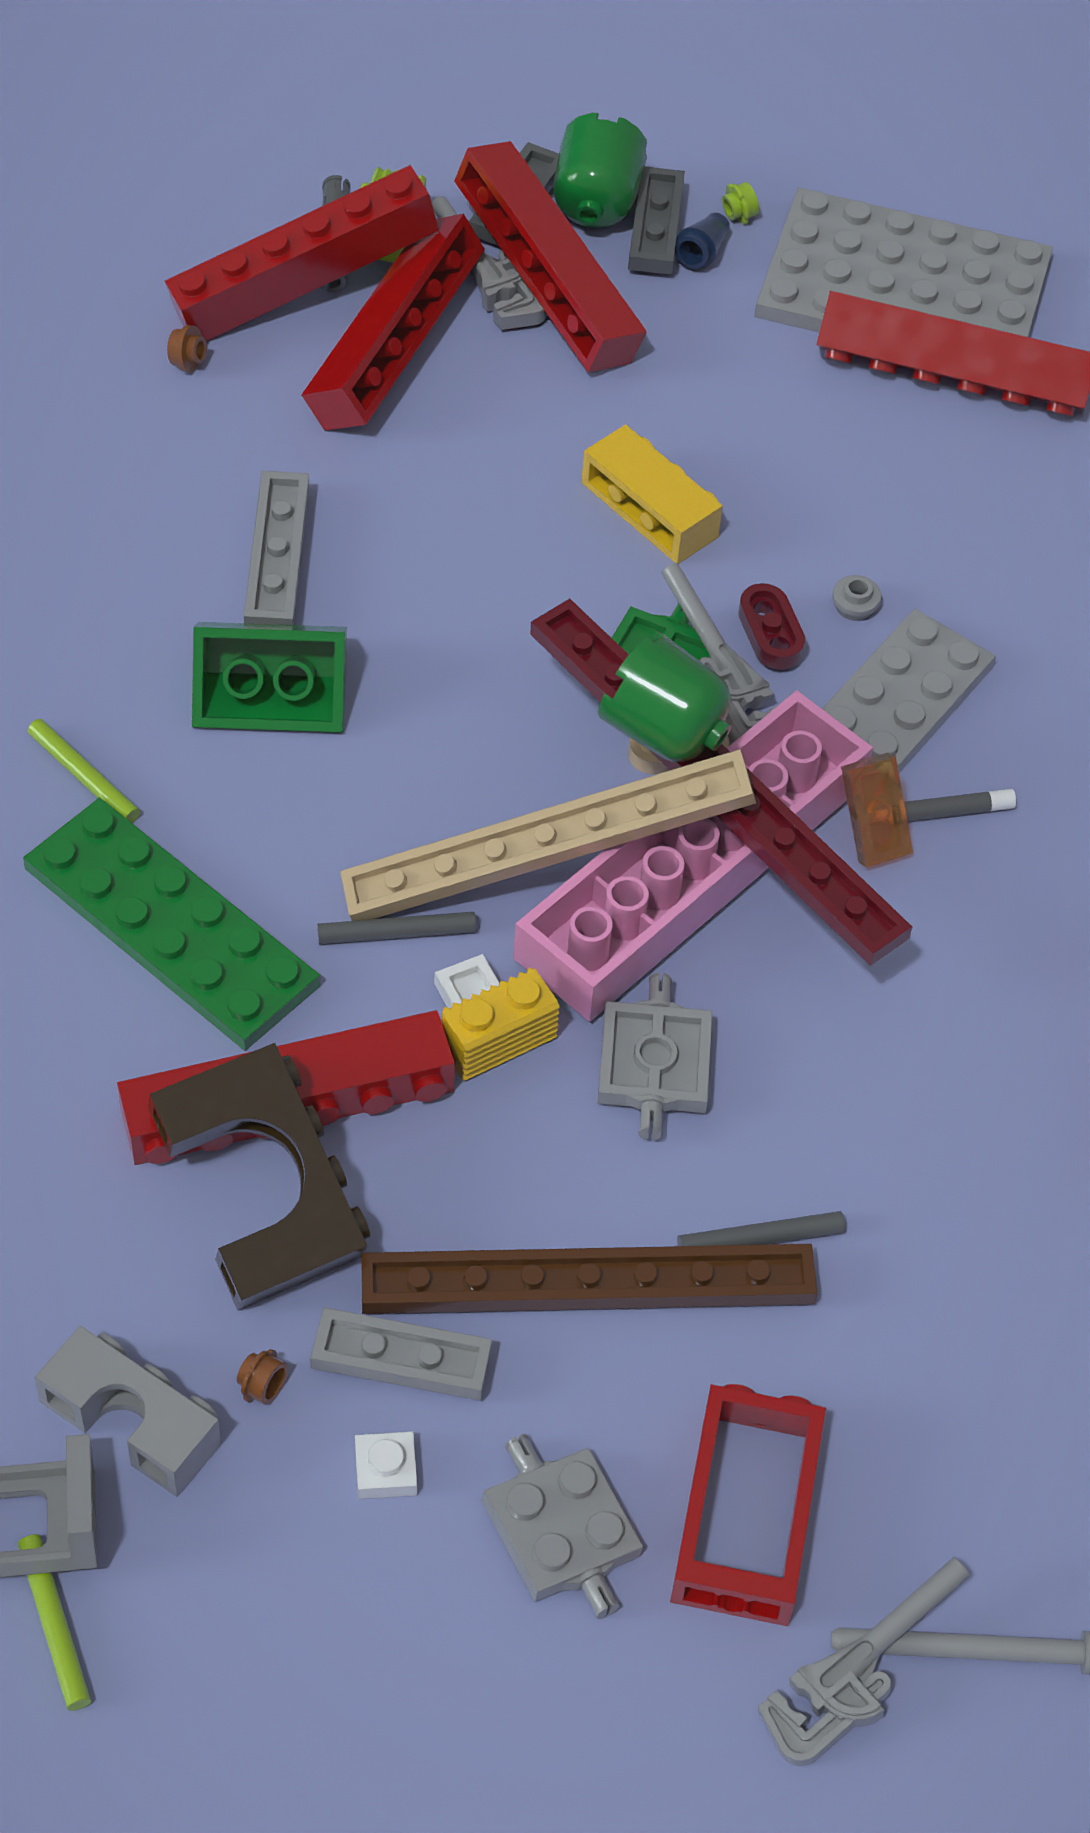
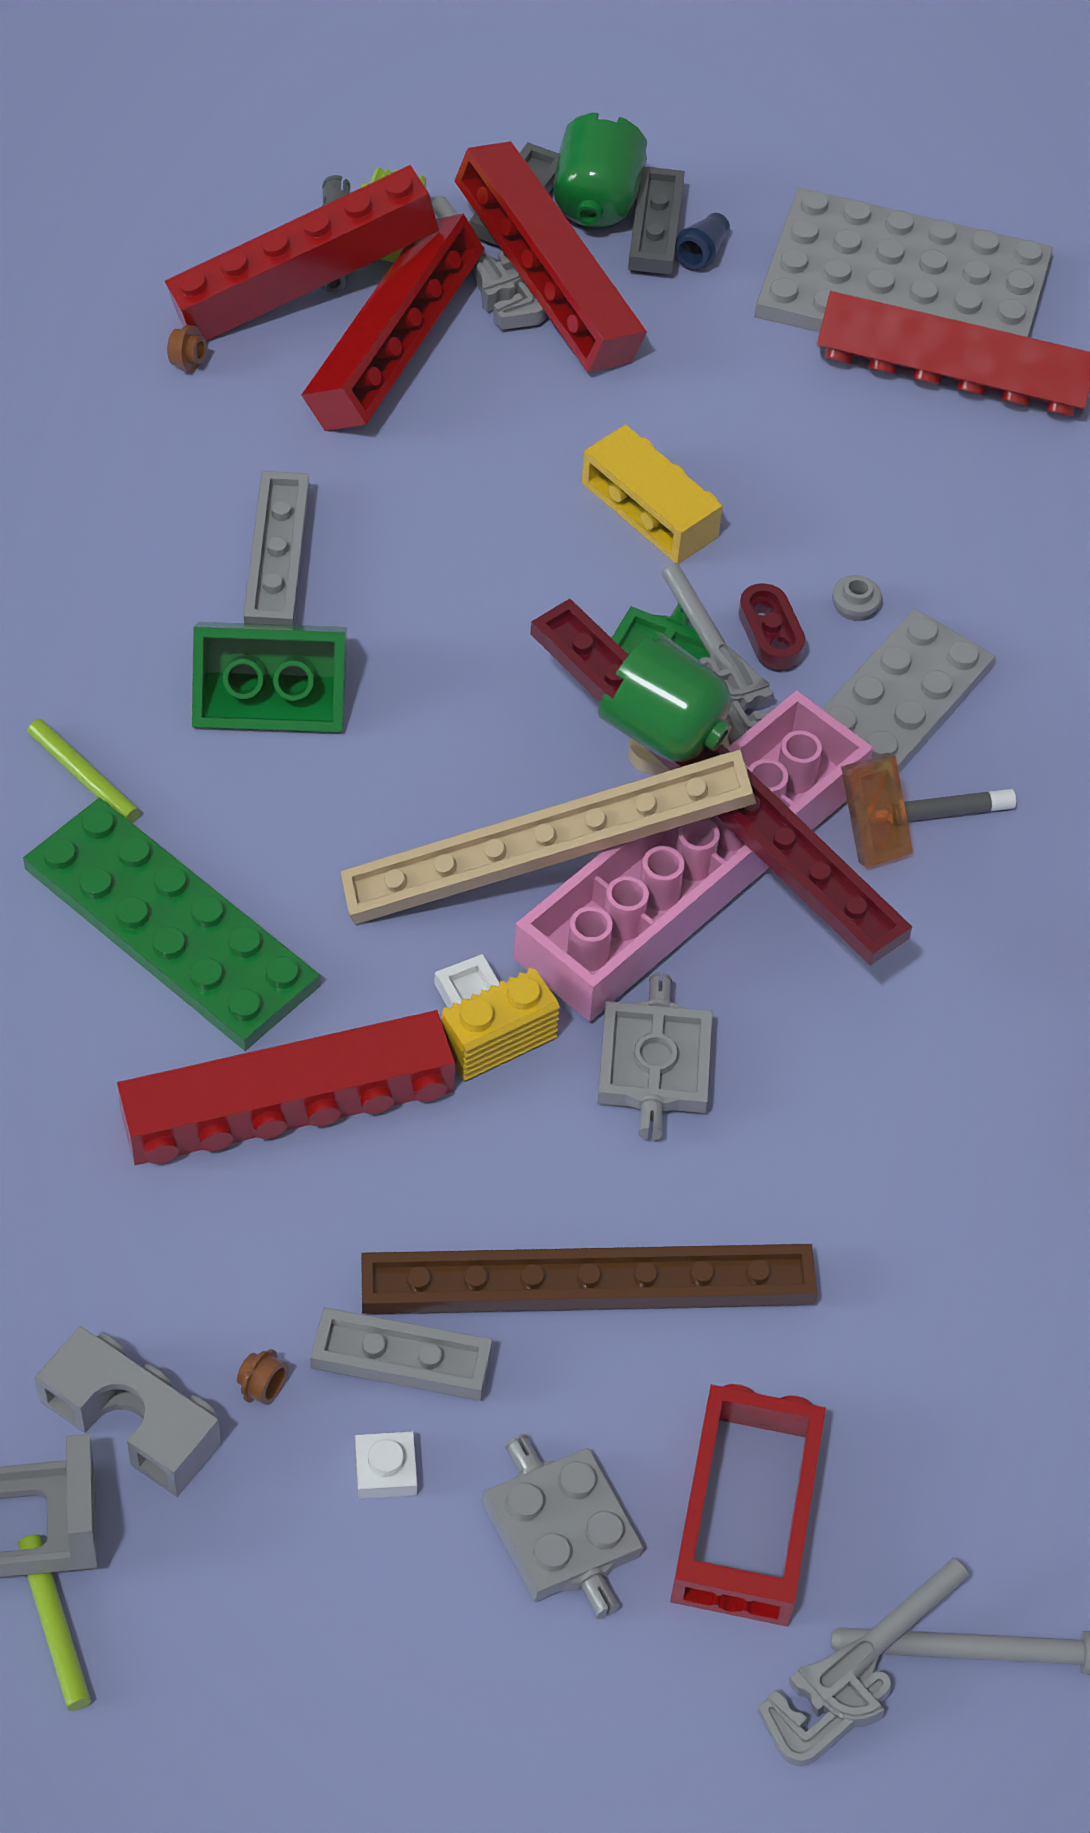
(261, 1097): dark brown arch -> none
(396, 927): dark grey bar -> none
(740, 202): lime plate -> none
(769, 1232): dark grey bar -> none

